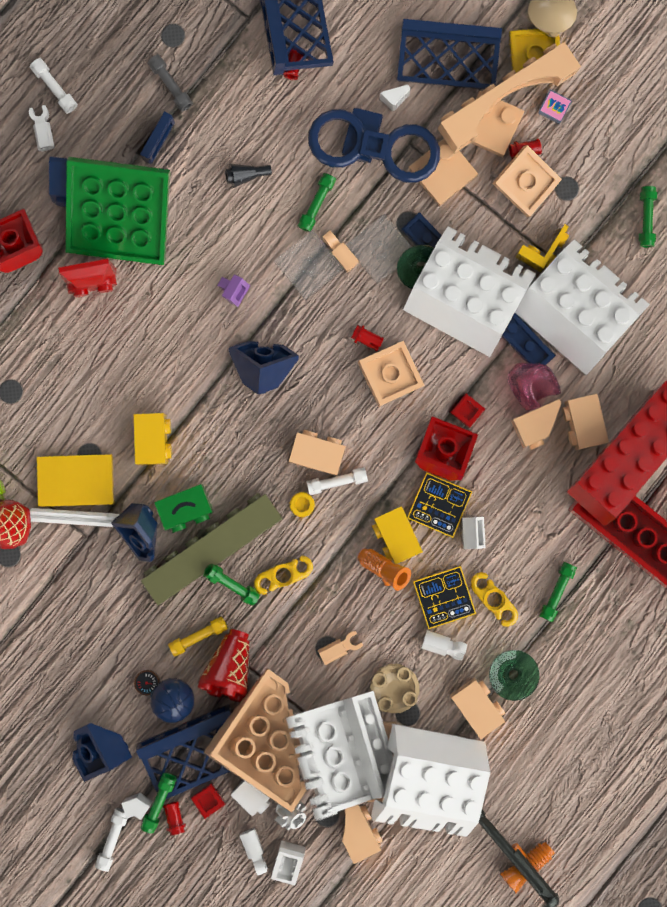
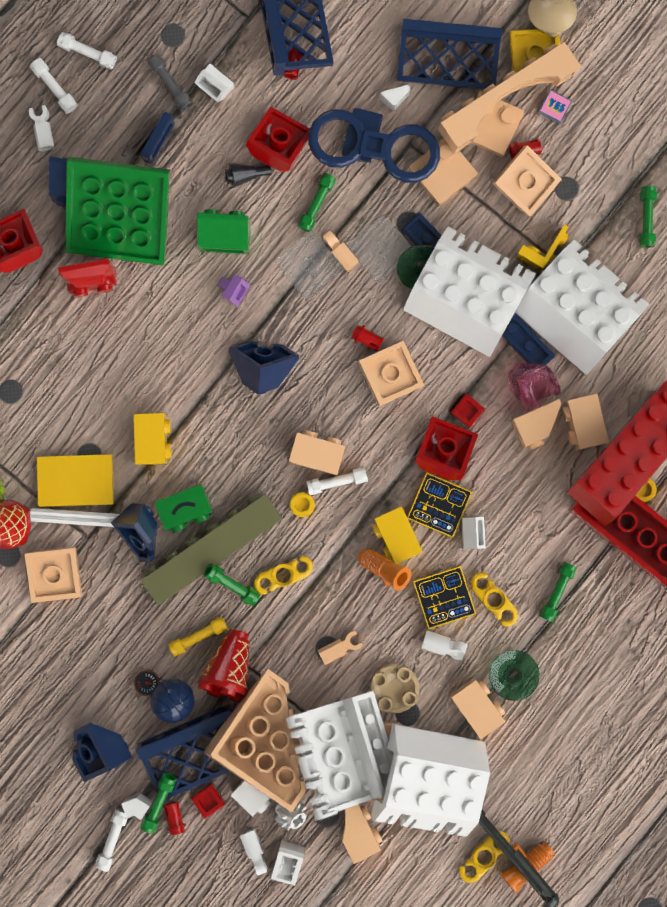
(53, 574): none -> light nougat plate
(68, 42): none -> white bar
(214, 83): none -> white piece
(223, 232): none -> green slope
(278, 140): none -> red slope
(480, 868): none -> yellow piece
(648, 491): none -> yellow tile

